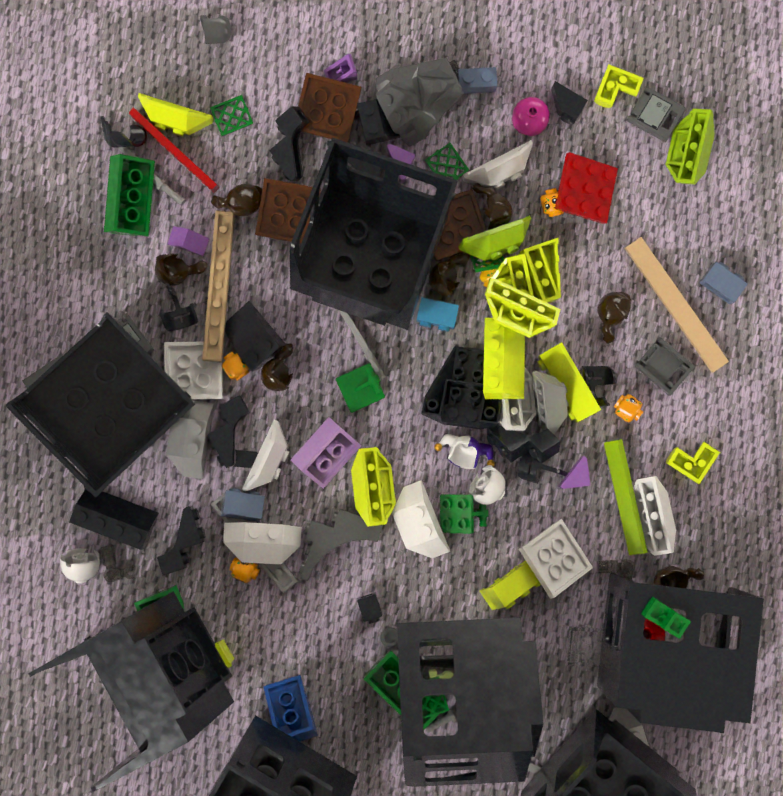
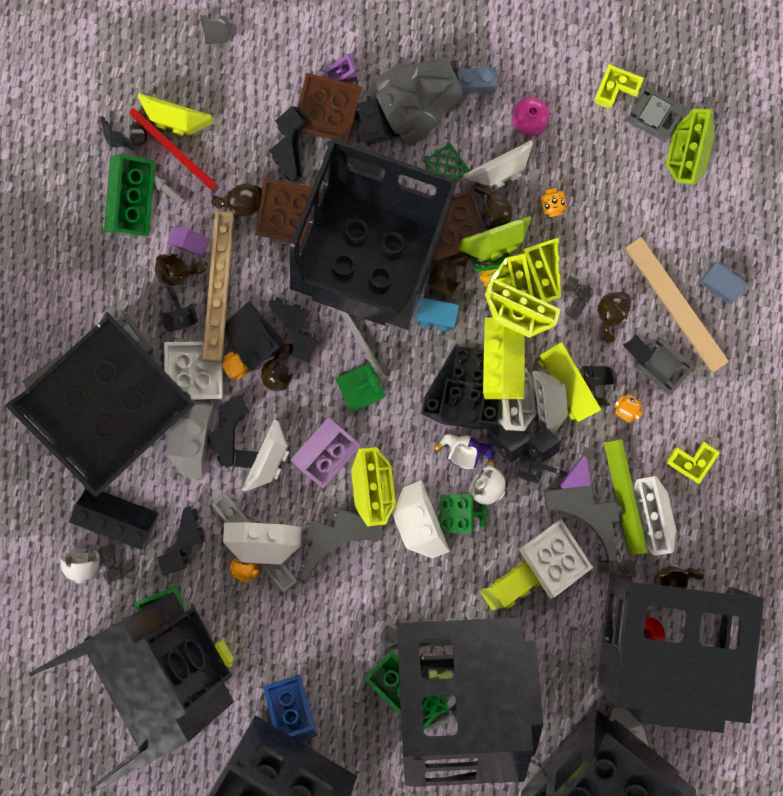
(227, 103): green window -> none
(242, 505): sand blue brick -> none
(294, 319): none -> black arch
(370, 608): black brick -> none
(401, 155): medium lavender slope -> none
(567, 103): black slope -> none
(583, 292): none -> clear smoke bar
(586, 188): red plate -> none
(598, 516): none -> dark grey arch
(638, 349): none -> black piece
(665, 617): green slope -> none

